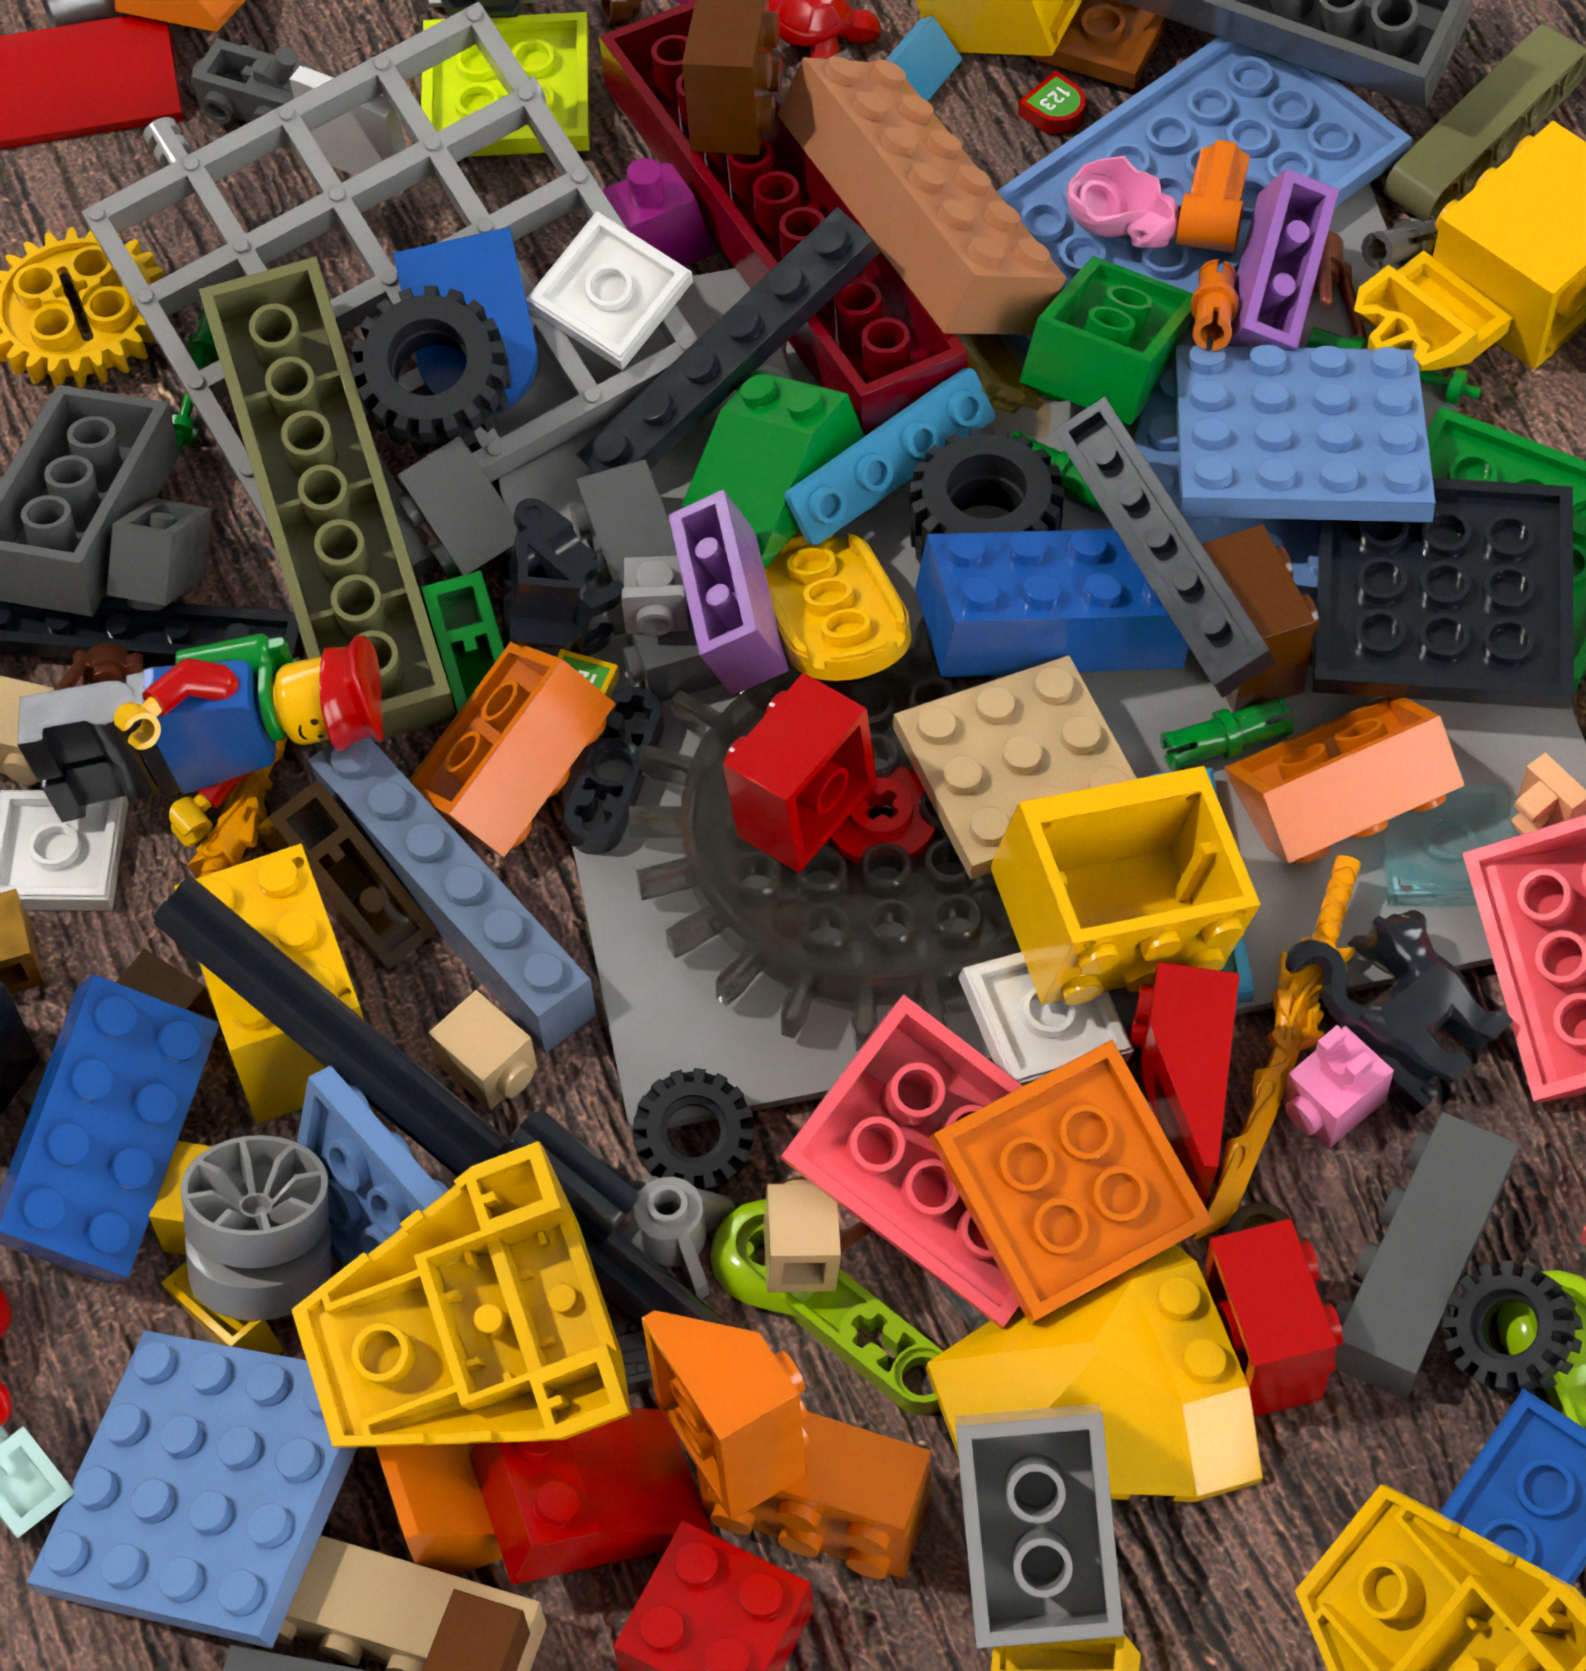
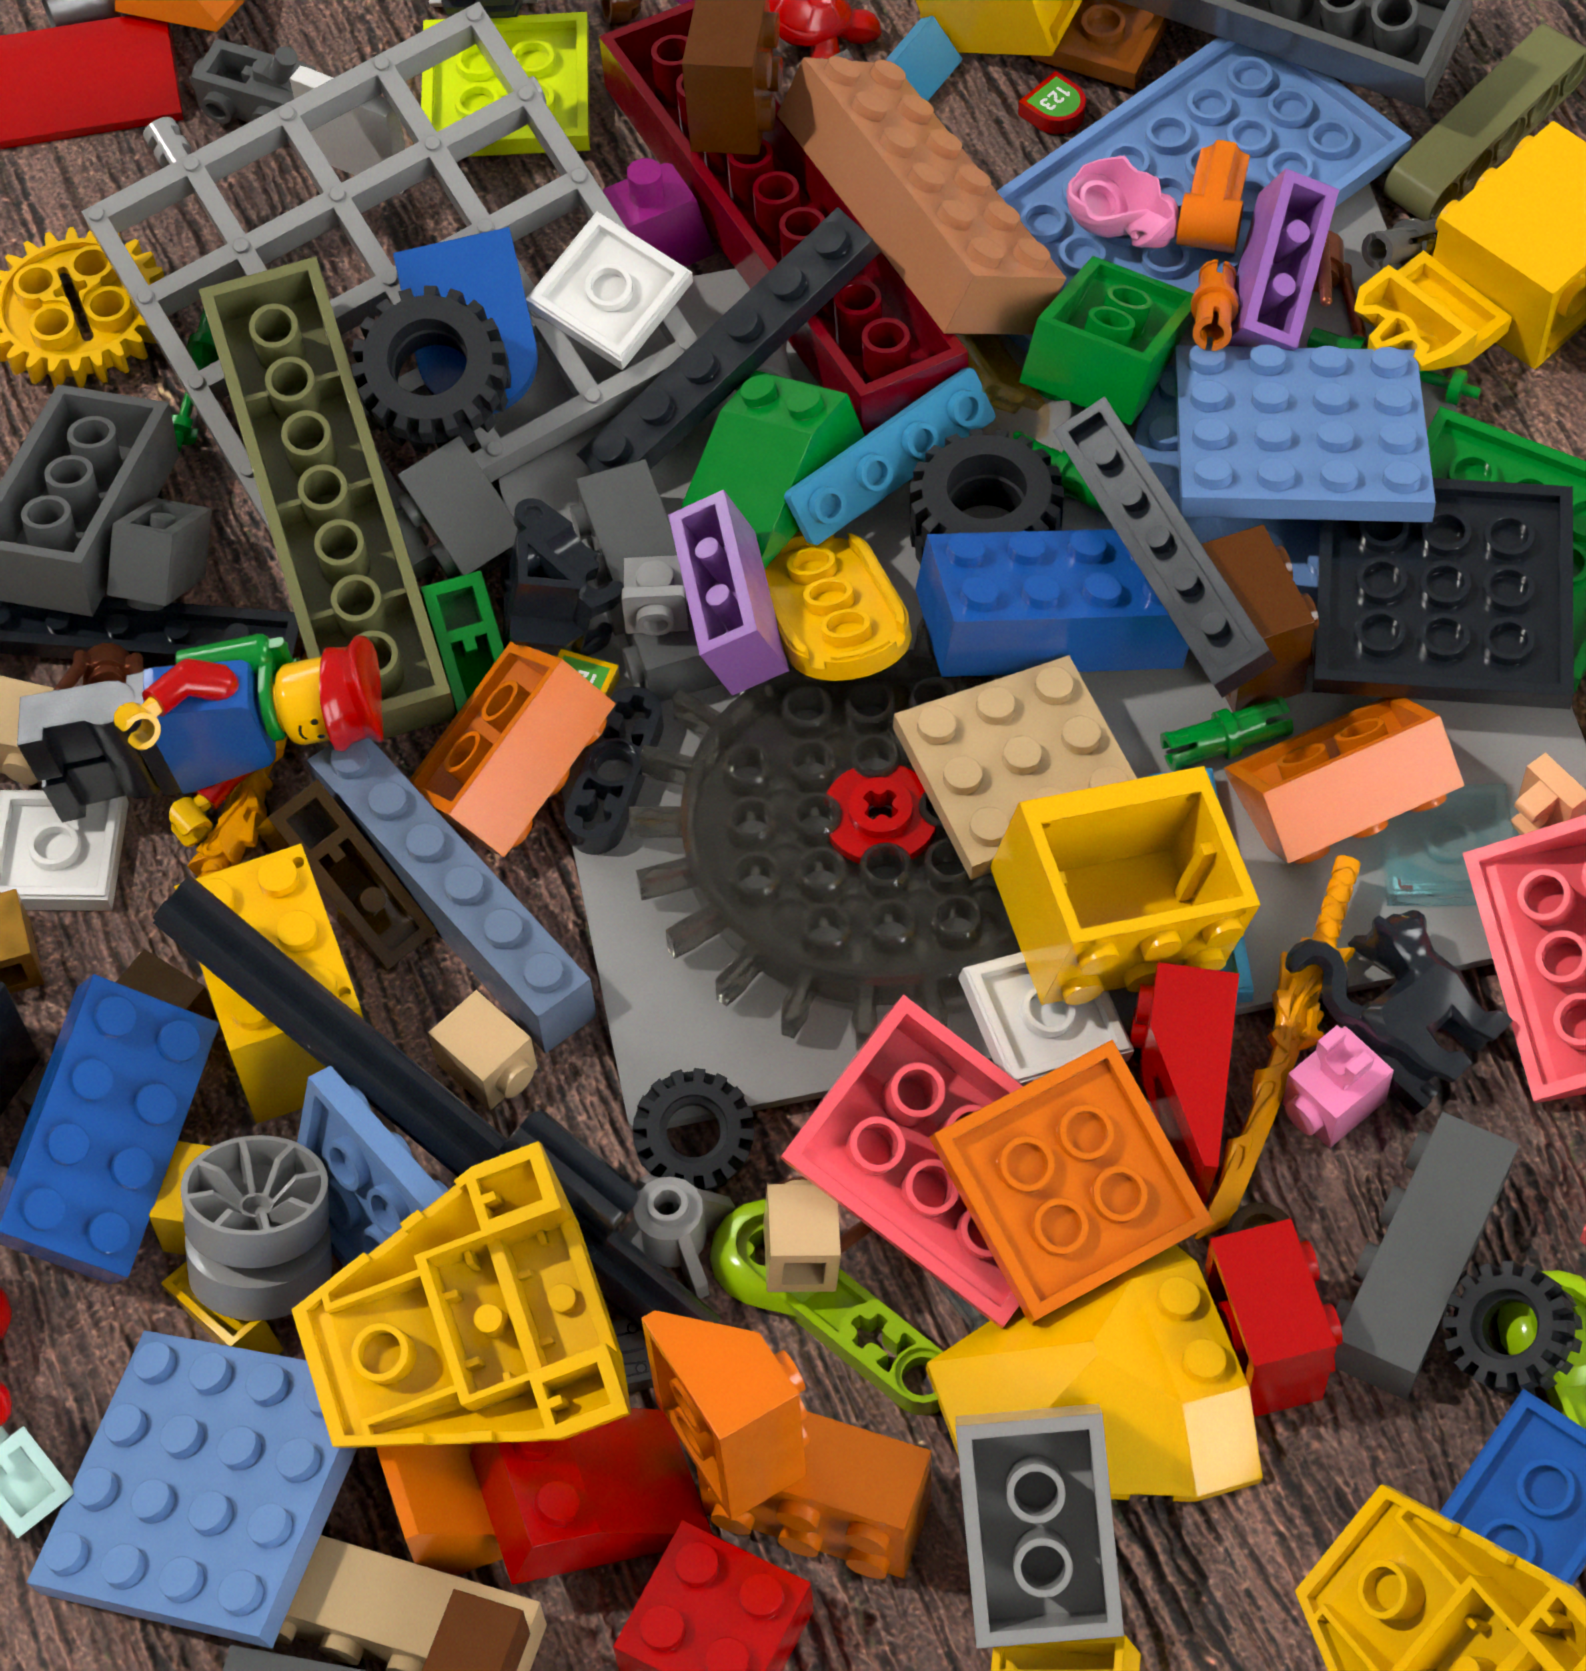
(800, 771): red brick -> none

